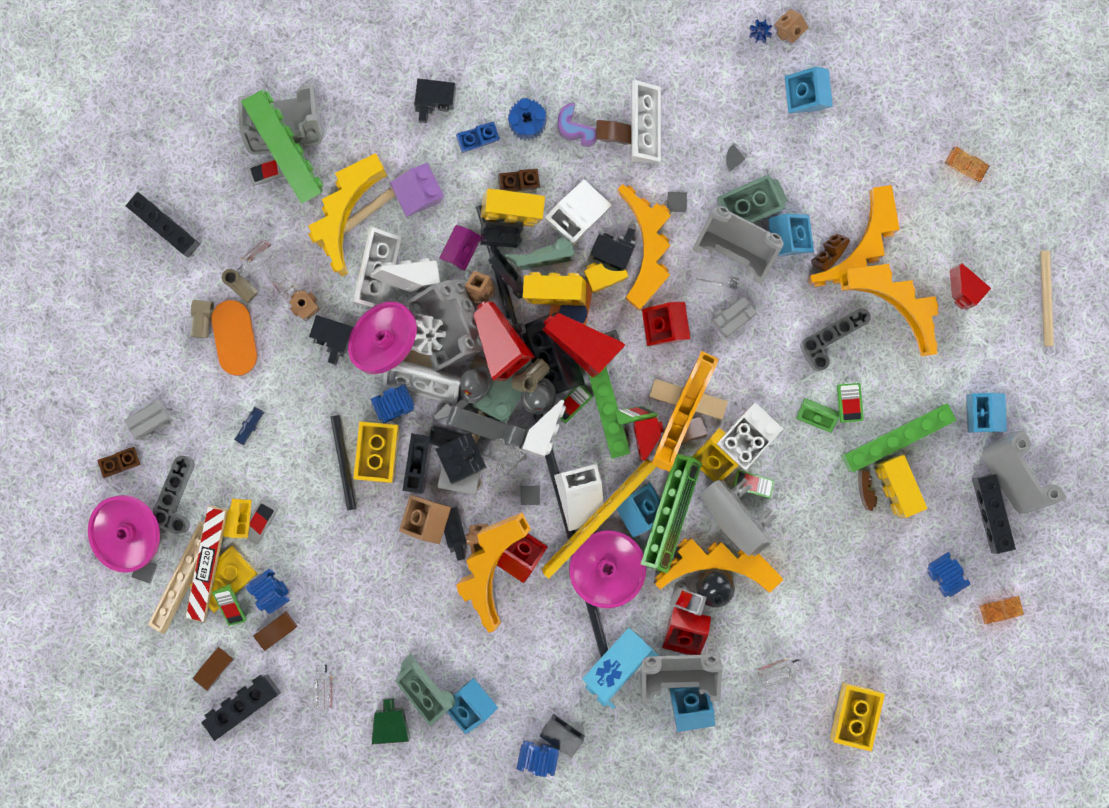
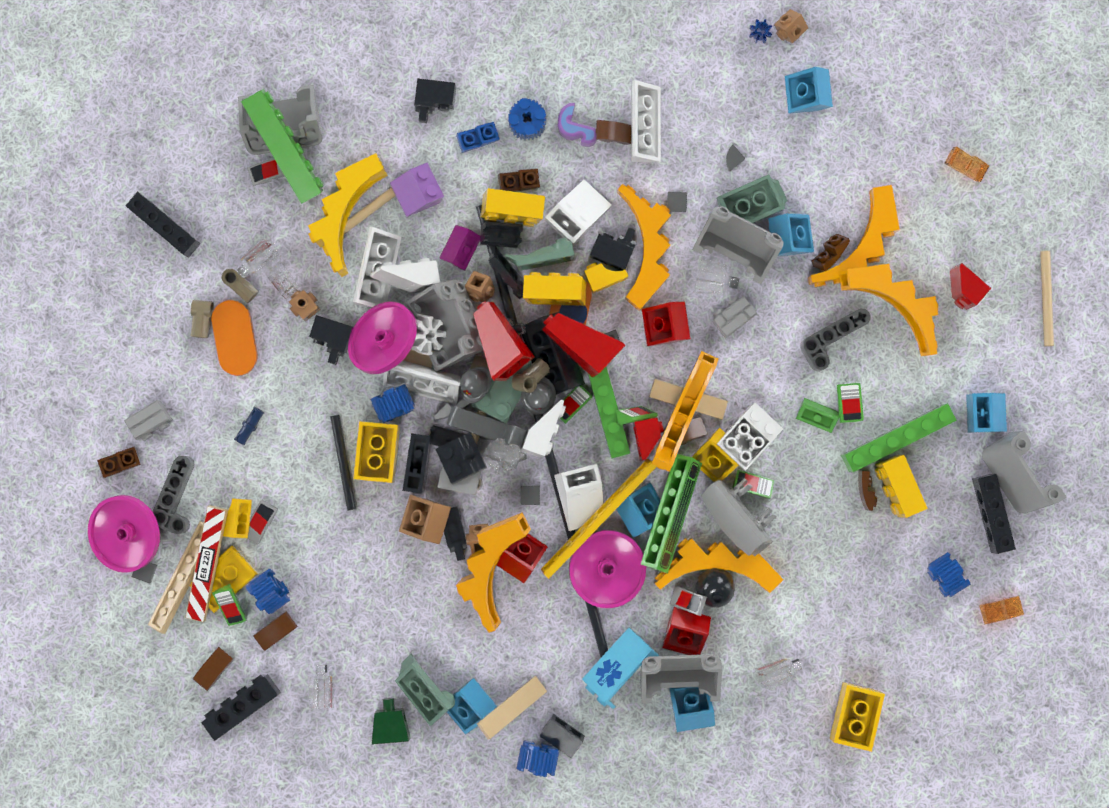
(511, 707): none -> tan tile

